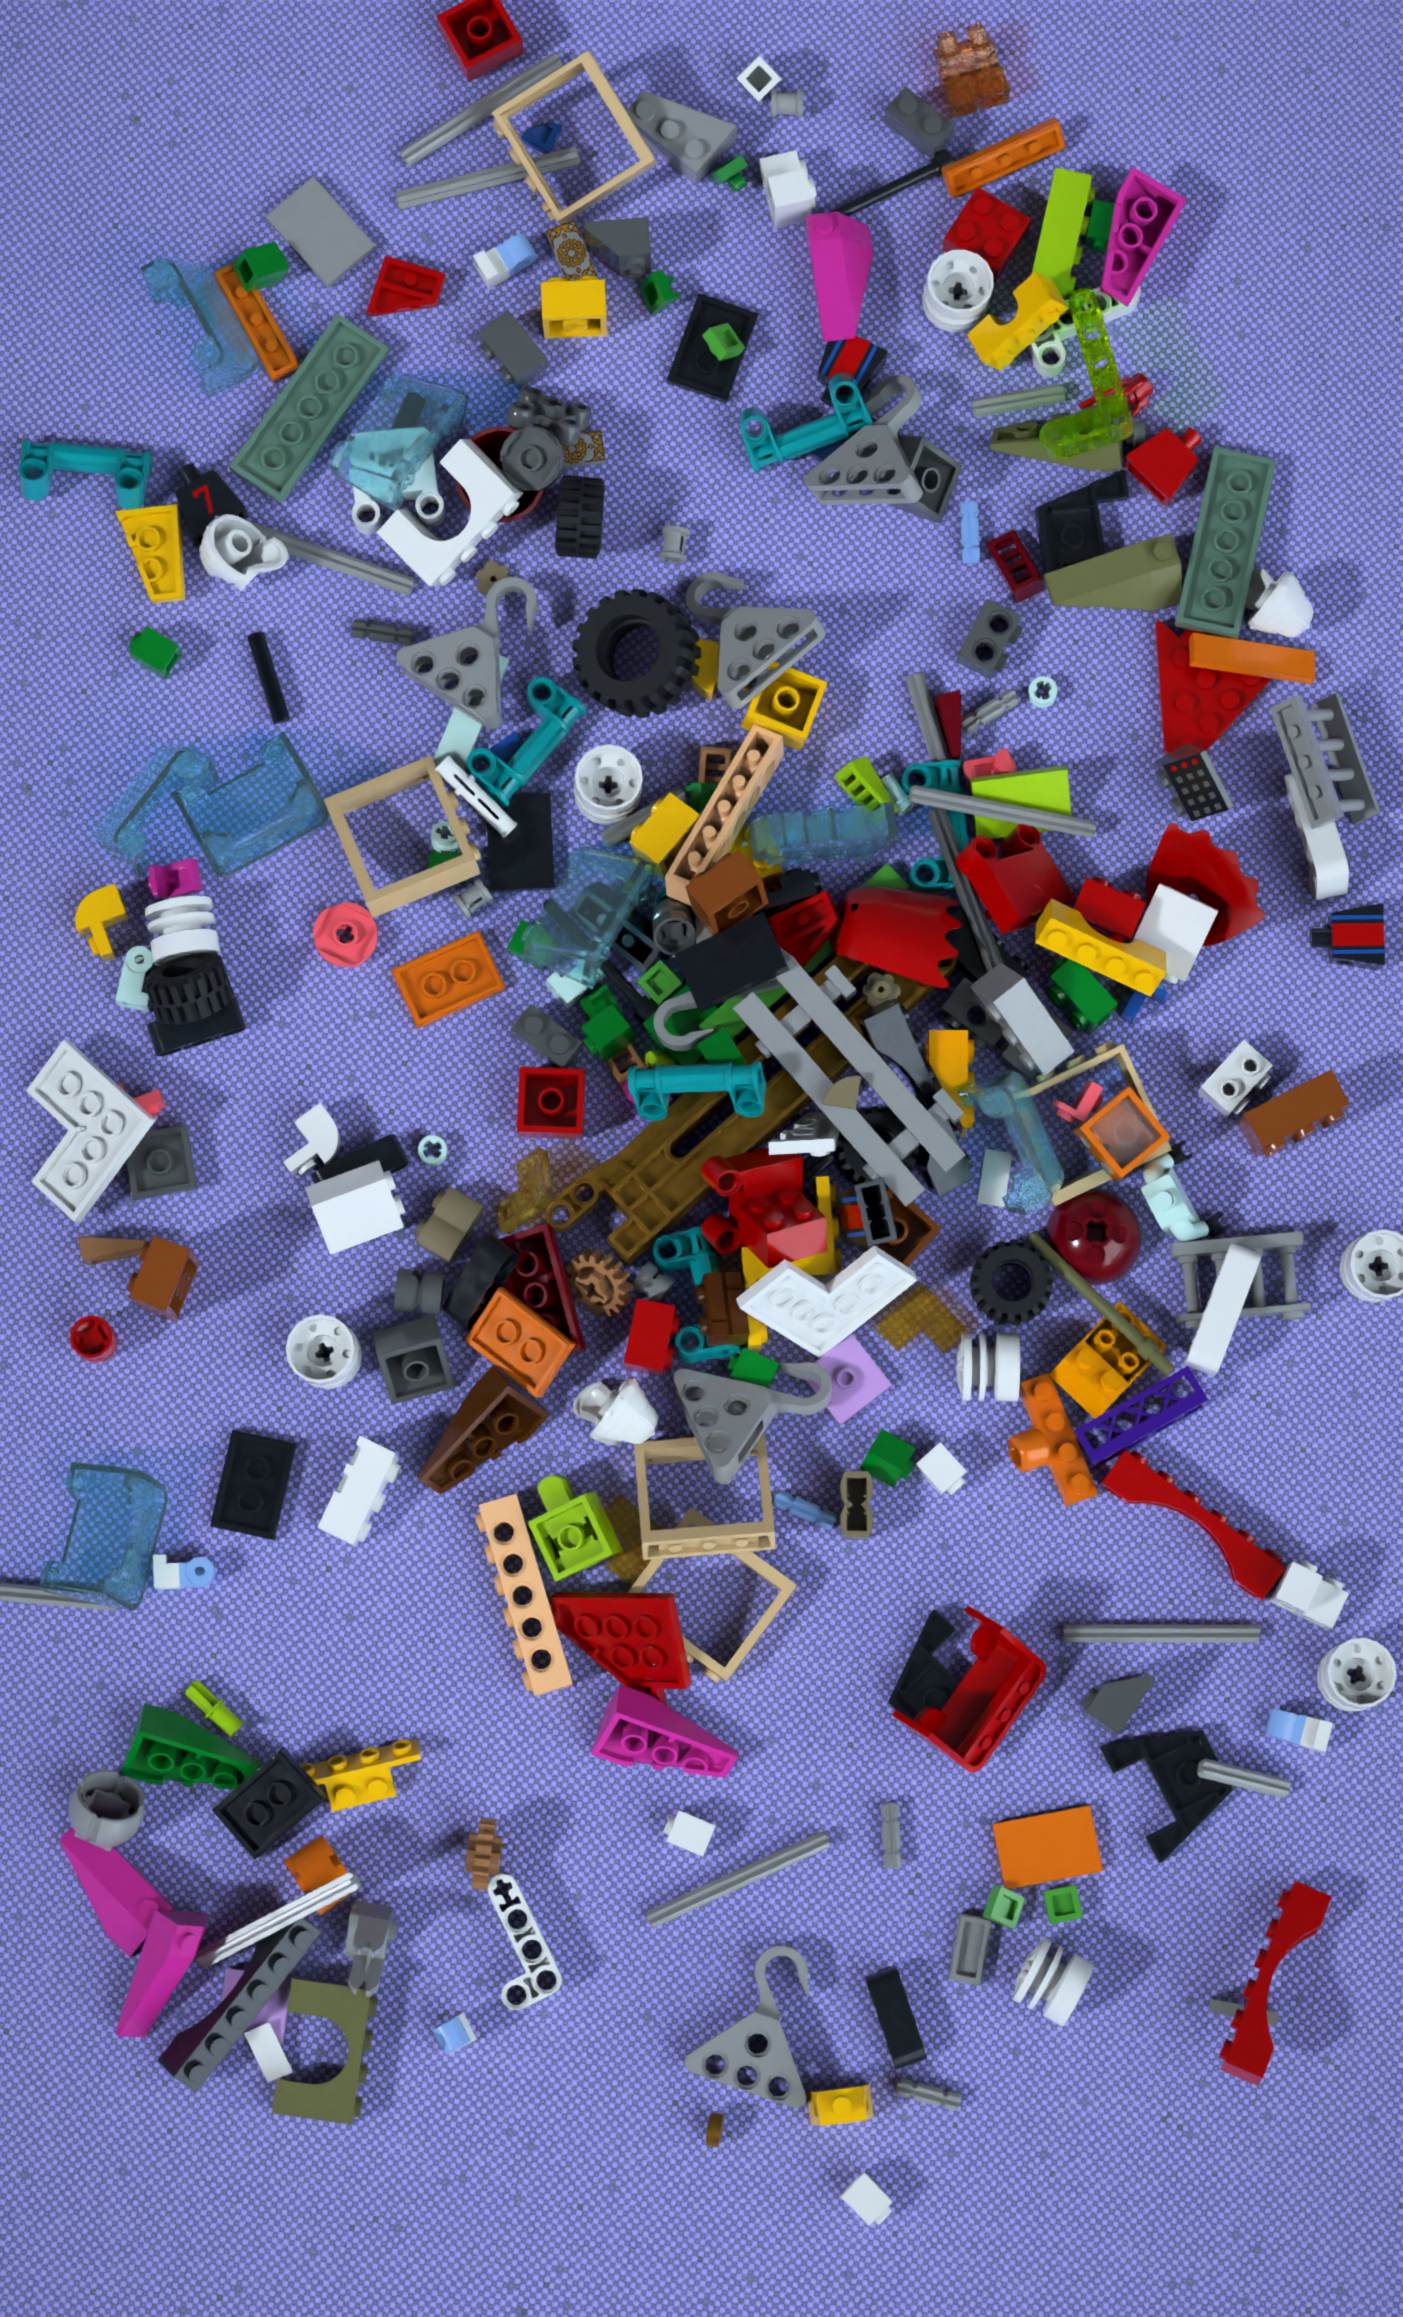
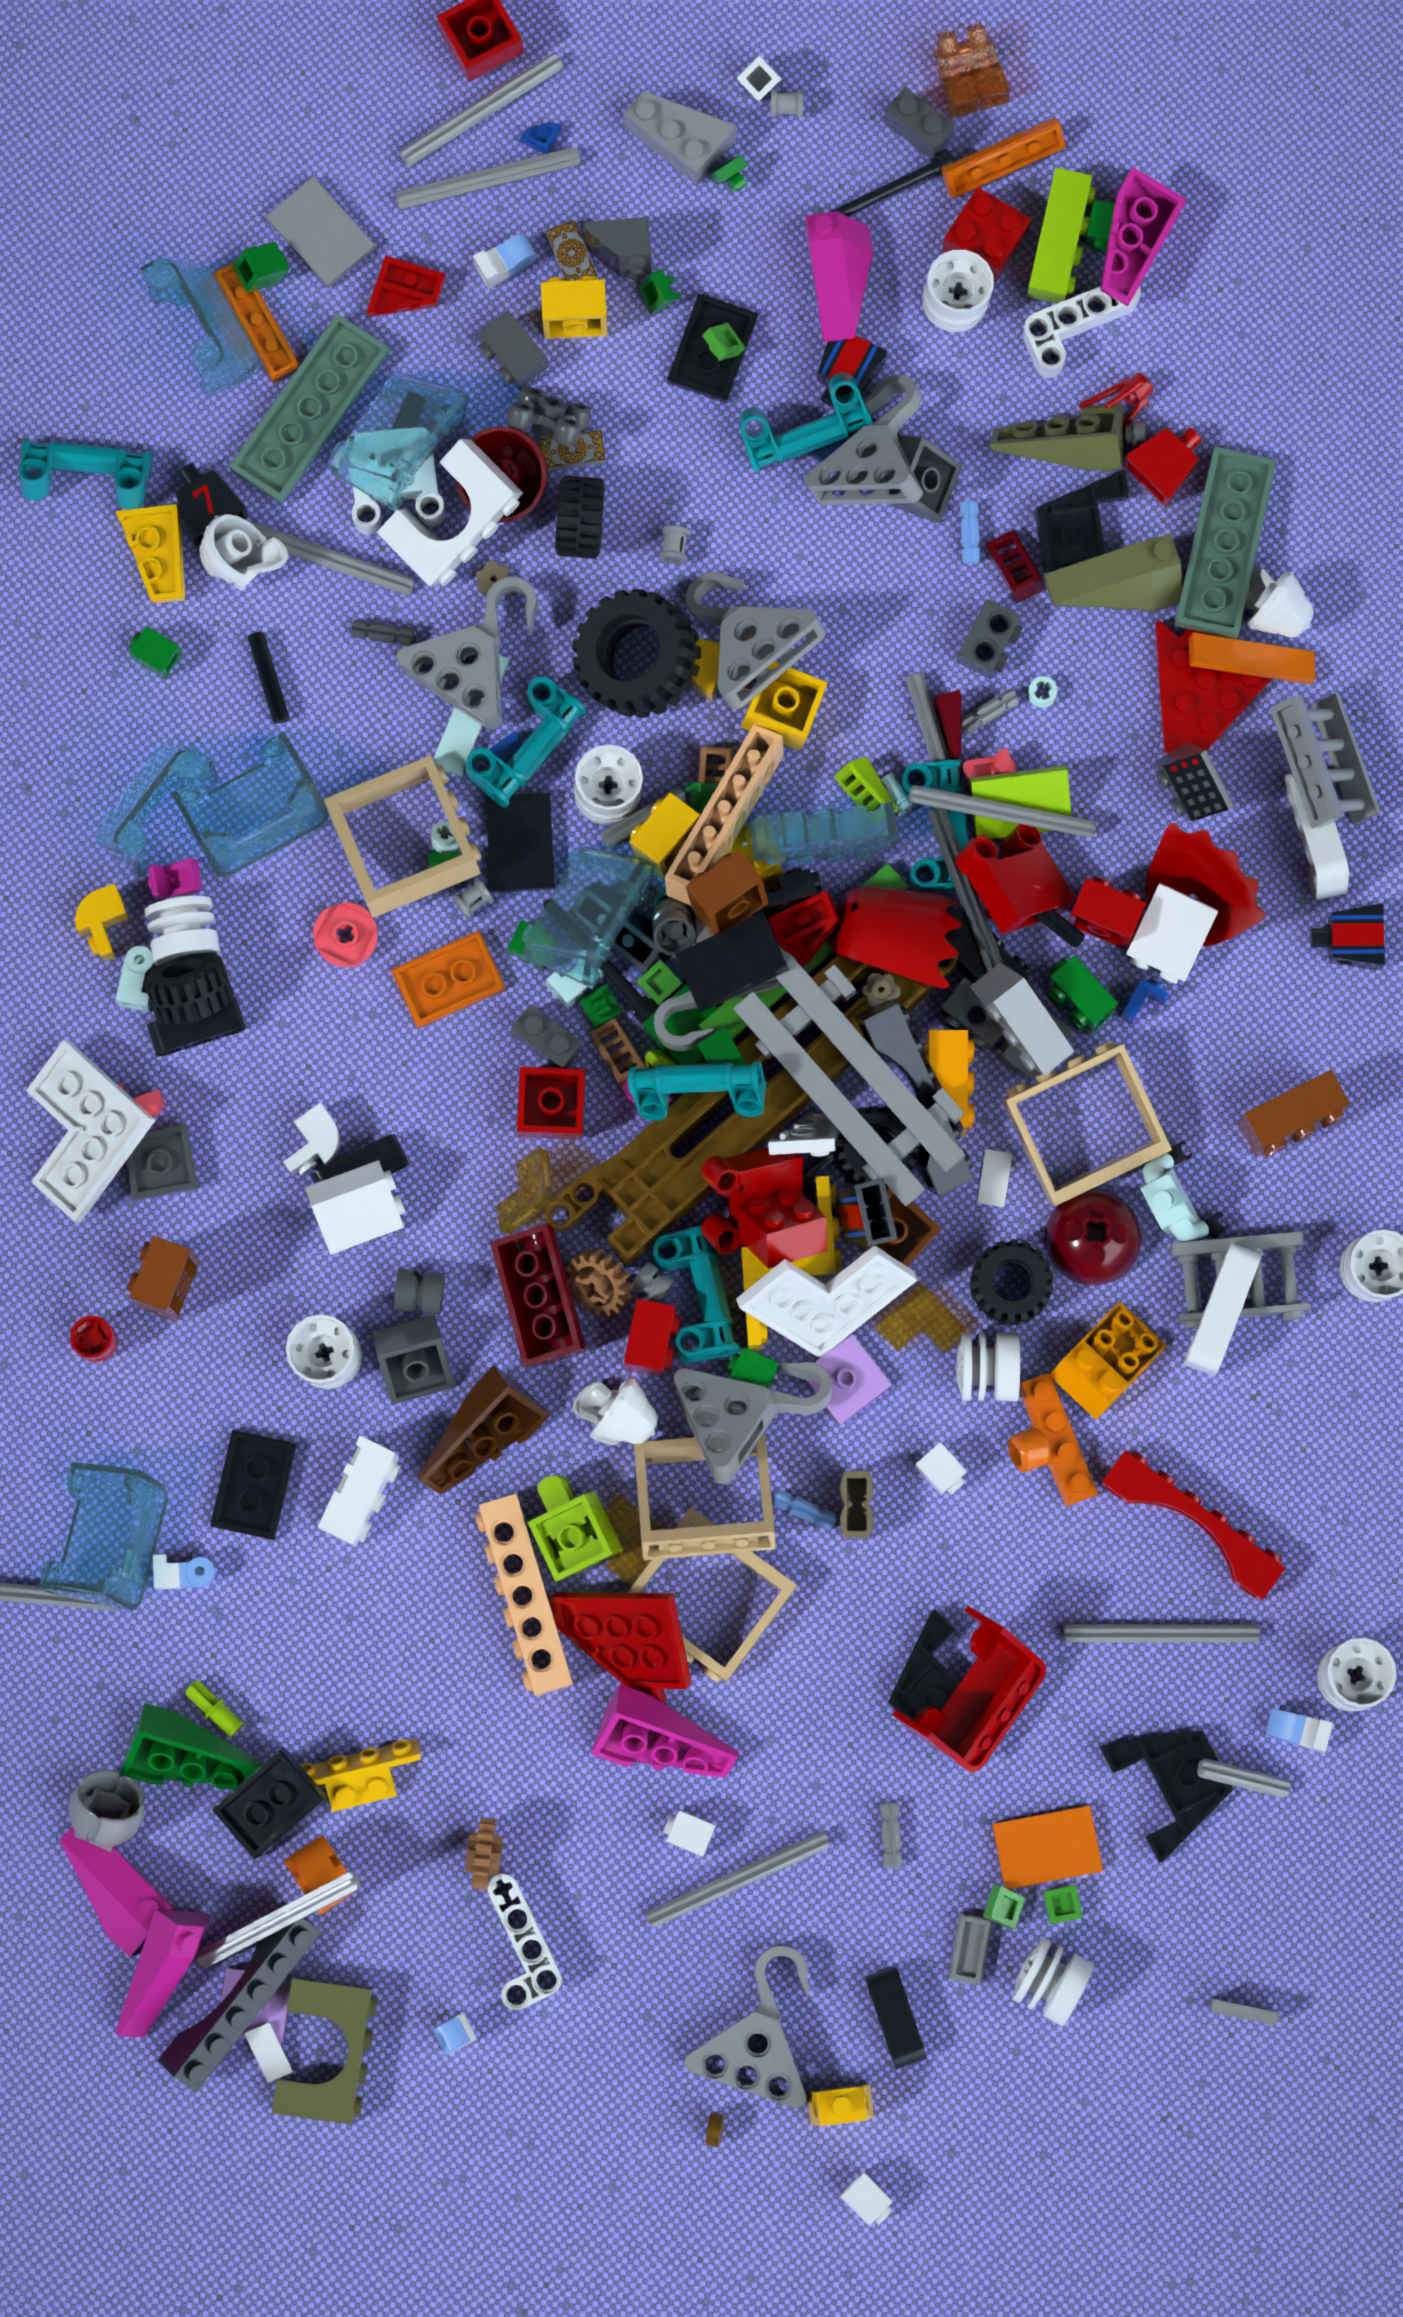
(105, 1249): medium nougat slope -> none
(367, 1942): light grey piece -> none
(431, 1160): light aqua bush -> none
(449, 1225): dark tan brick -> none
(481, 1277): black beam -> none
(503, 824): white pin -> none
(519, 1342): orange tile -> none
(521, 155): tan window -> none
(532, 458): dark grey tile -> none
(607, 1033): green brick -> none
(722, 1317): reddish brown brick -> none
(787, 188): white brick -> none
(844, 1093): dark tan tile -> none
(889, 1458): green brick -> none
(928, 2094): light grey axle -> none
(1010, 1098): clear light blue windscreen -> none
(1018, 400): light grey axle -> none
(1038, 308): yellow arch -> none
(1069, 935): yellow arch -> none
(1087, 1100): coral bracket -> none
(1101, 380): clear neon green beam -> none
(1115, 1702): dark grey slope -> none
(1121, 1133): piece -> none
(1146, 1347): olive bar -> none
(1147, 1428): dark purple fence -> none
(1235, 1079): white brick -> none
(1252, 2044): red arch -> none
(1308, 1596): white brick -> none

